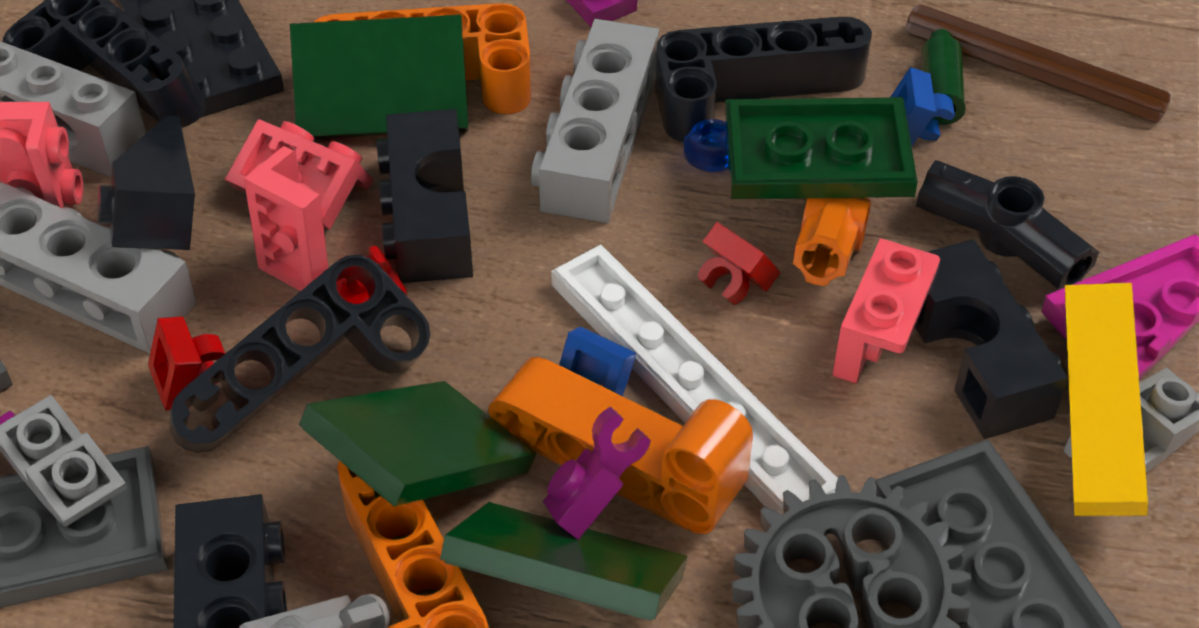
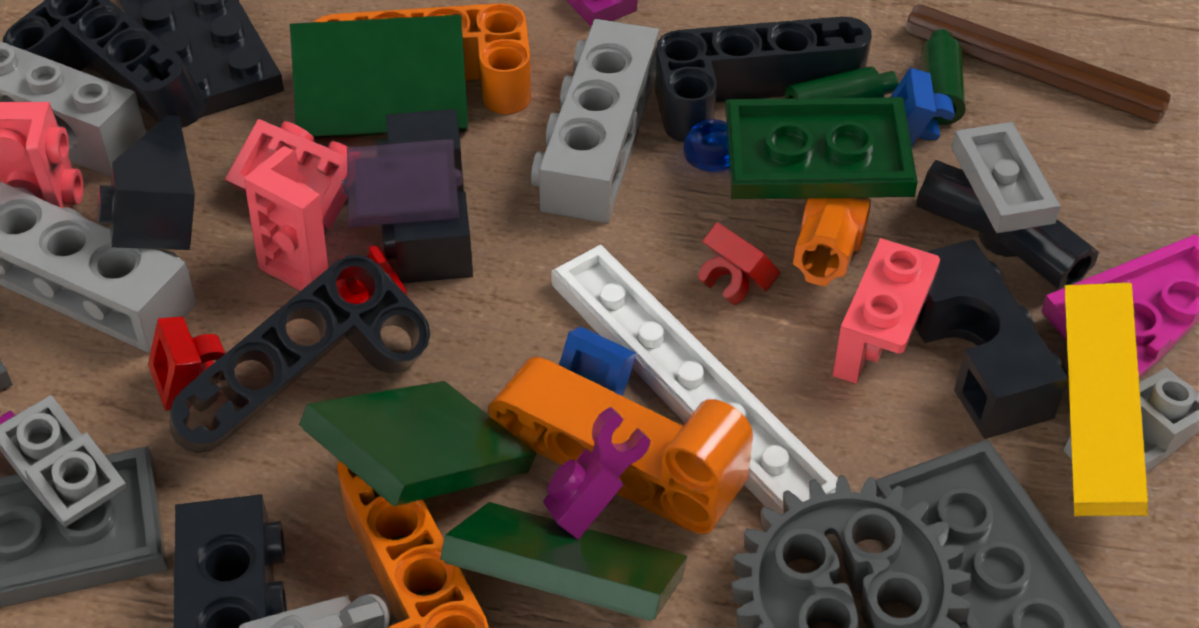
(401, 183): none -> clear purple piece
(851, 84): none -> dark green cylinder
(1005, 177): none -> light grey plate

